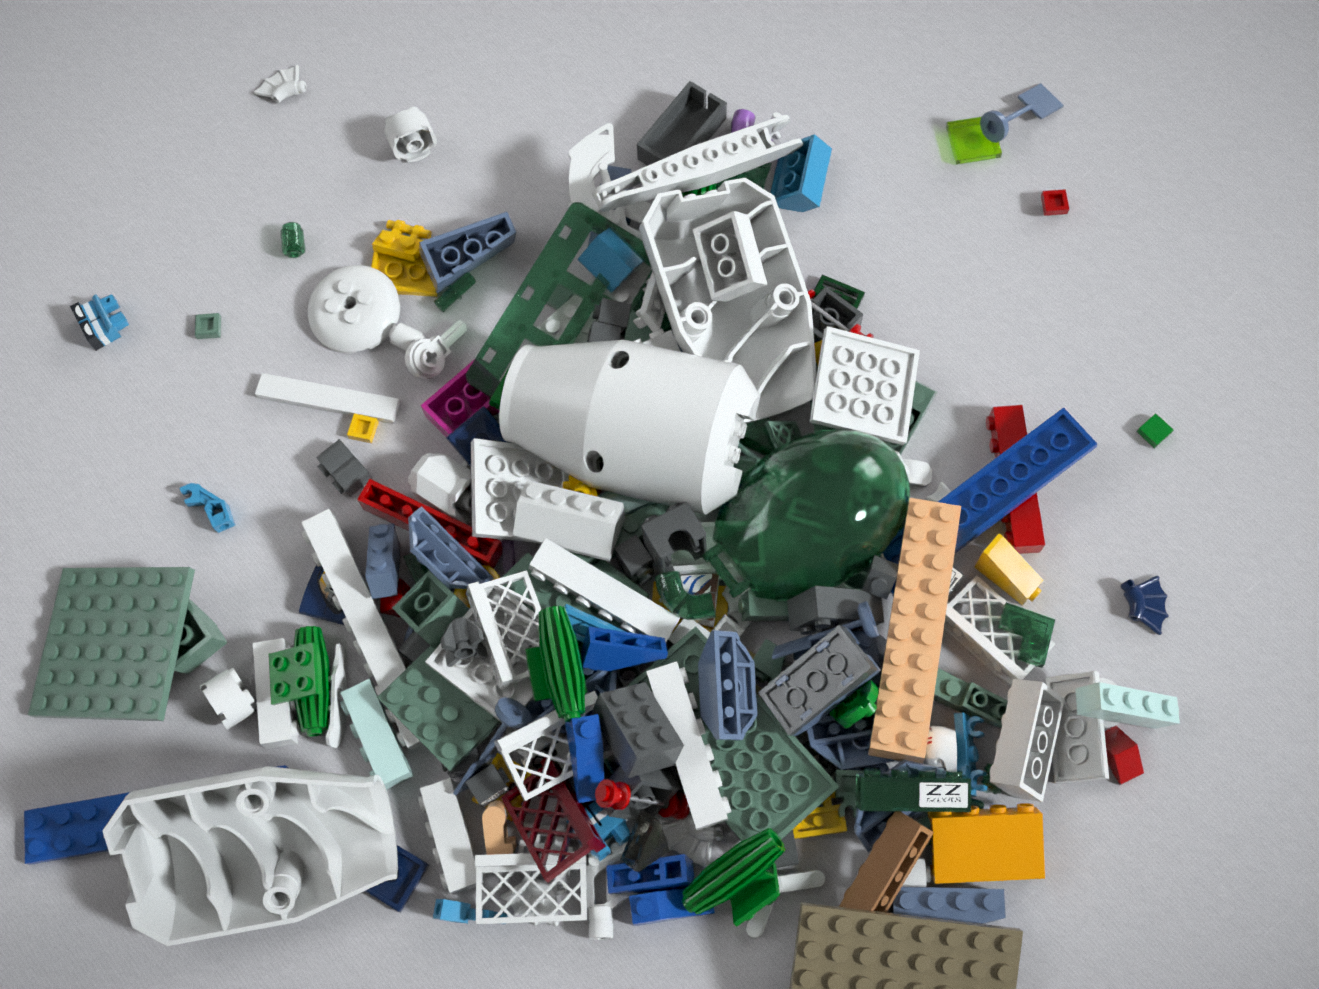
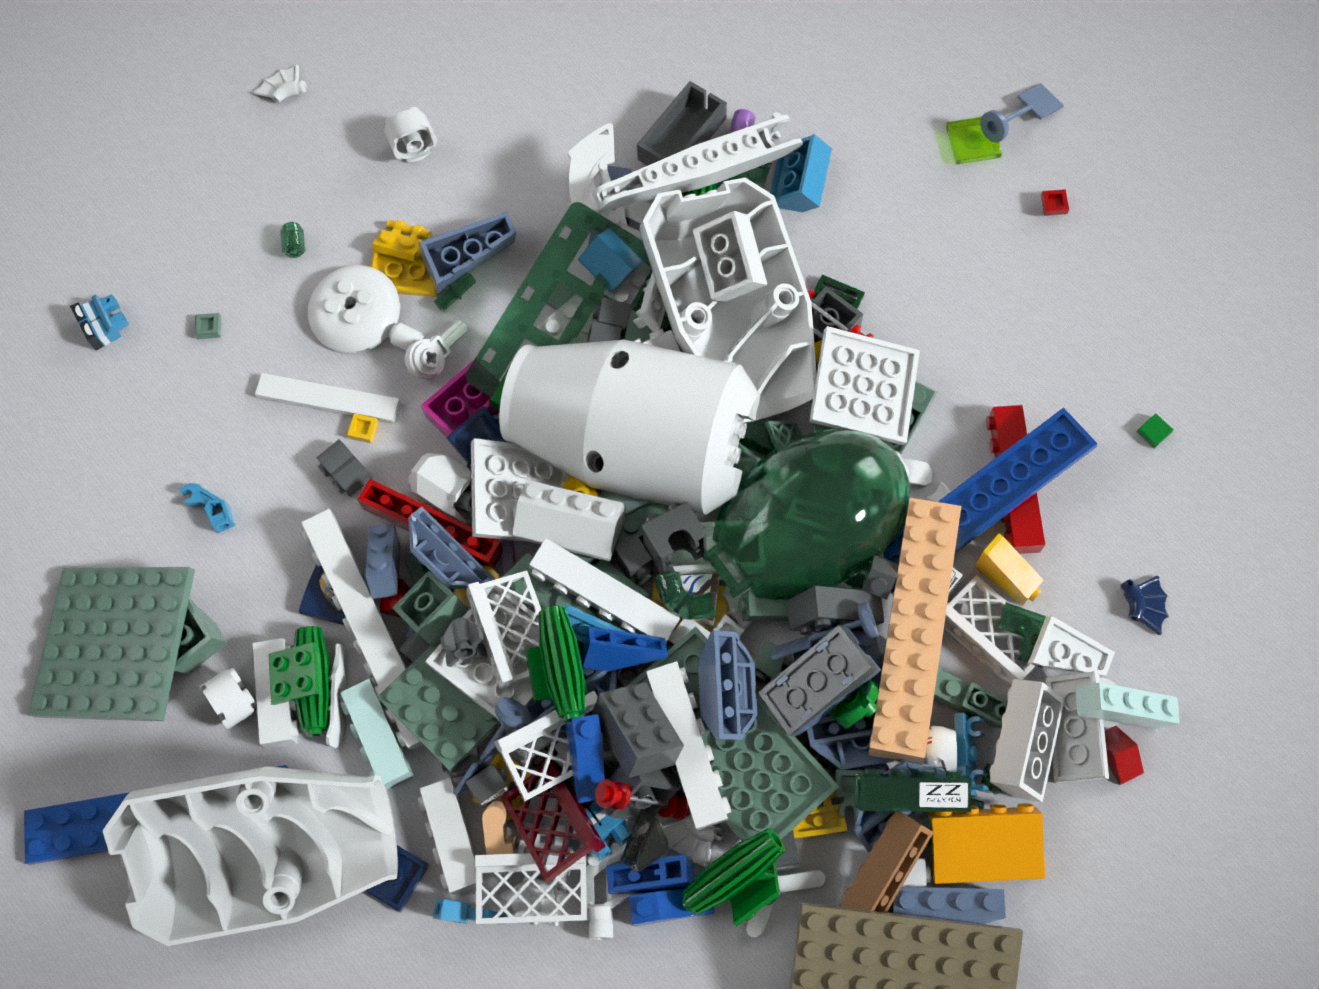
(1069, 650): none -> white wing

